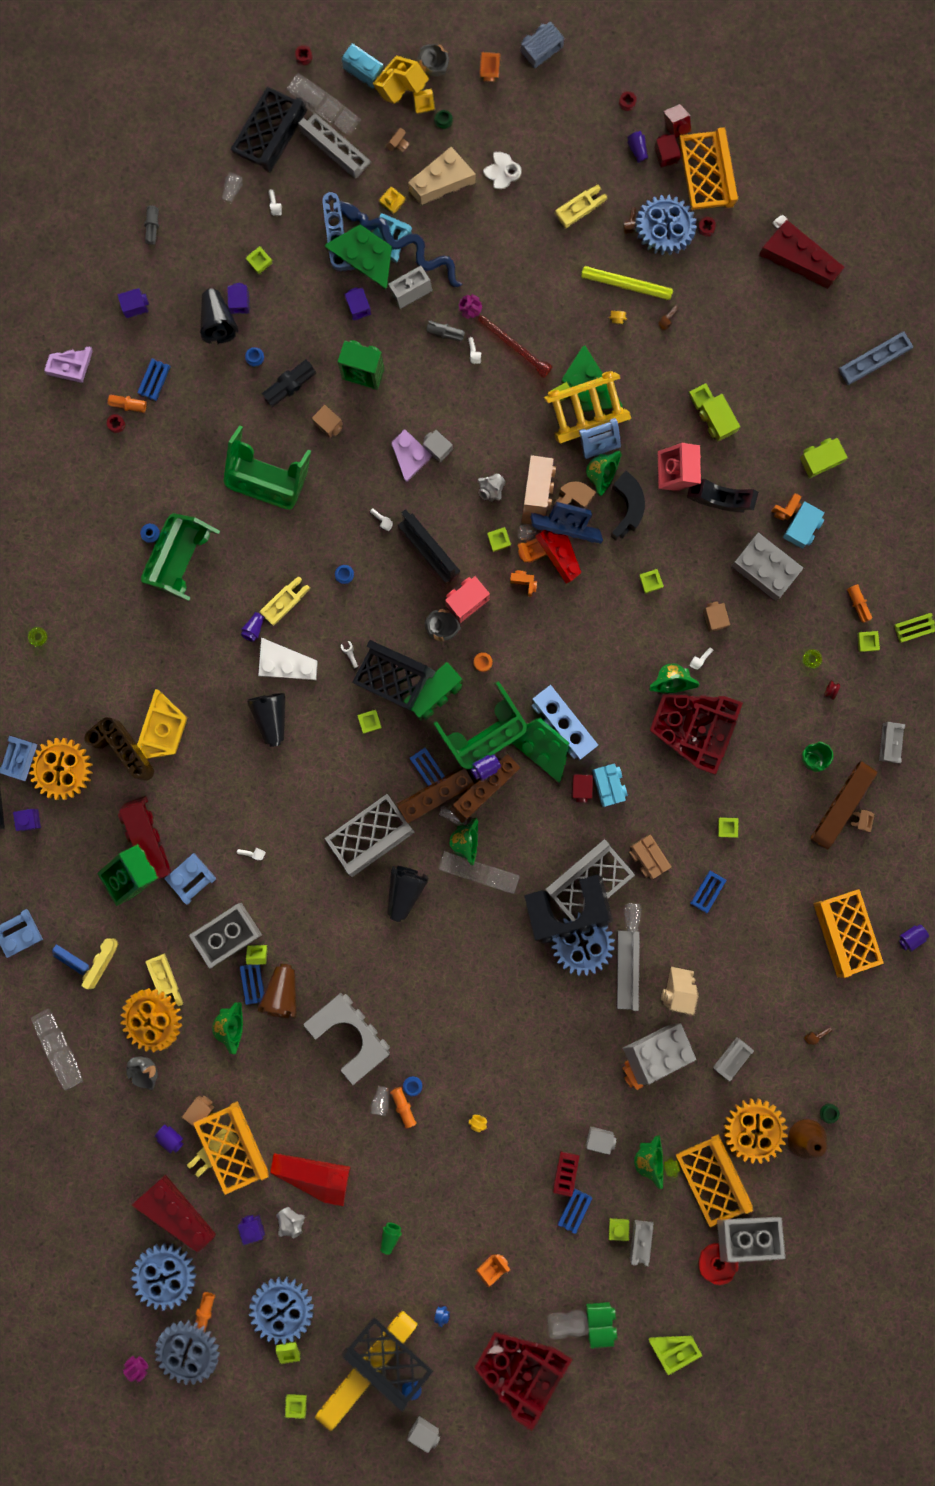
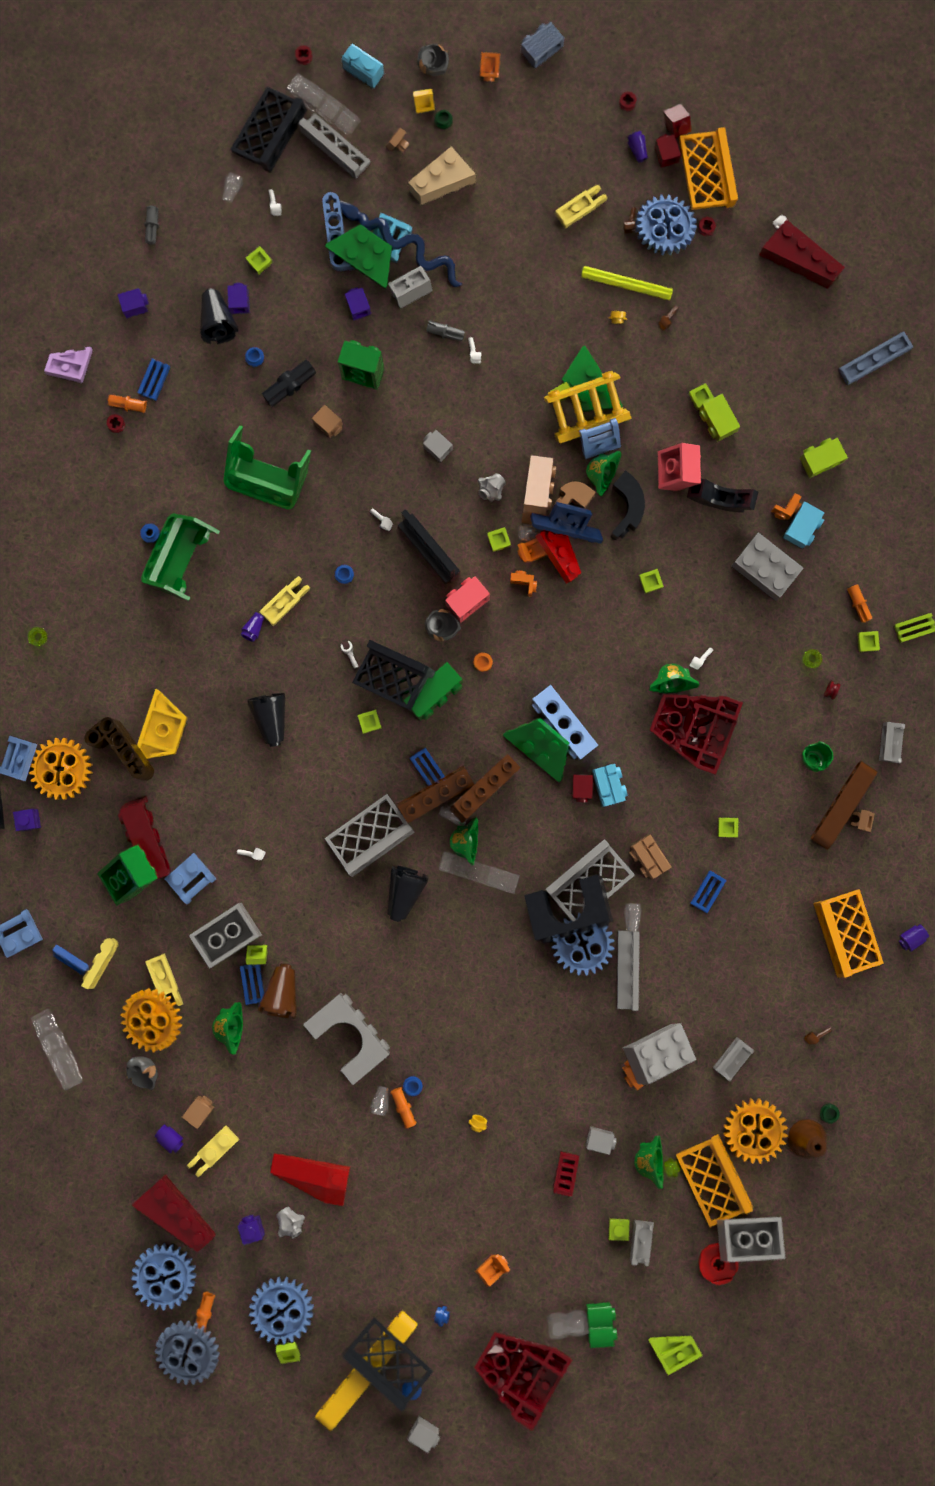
(135, 1369): magenta gear -> none
(248, 1143): light orange fence -> none
(285, 663): white wing -> none
(295, 1406): lime plate -> none
(390, 1237): green cone -> none
(392, 200): yellow tile -> none
(398, 77): yellow brick -> none
(410, 454): lavender wing -> none
(470, 306): magenta gear -> none
(485, 767): dark purple brick -> none
(492, 739): green windscreen -> none
(500, 170): white plate -> none
(542, 367): clear red piece -> none
(568, 1226): blue tile -> none
(680, 992): tan wedge -> none
(716, 616): medium nougat brick -> none

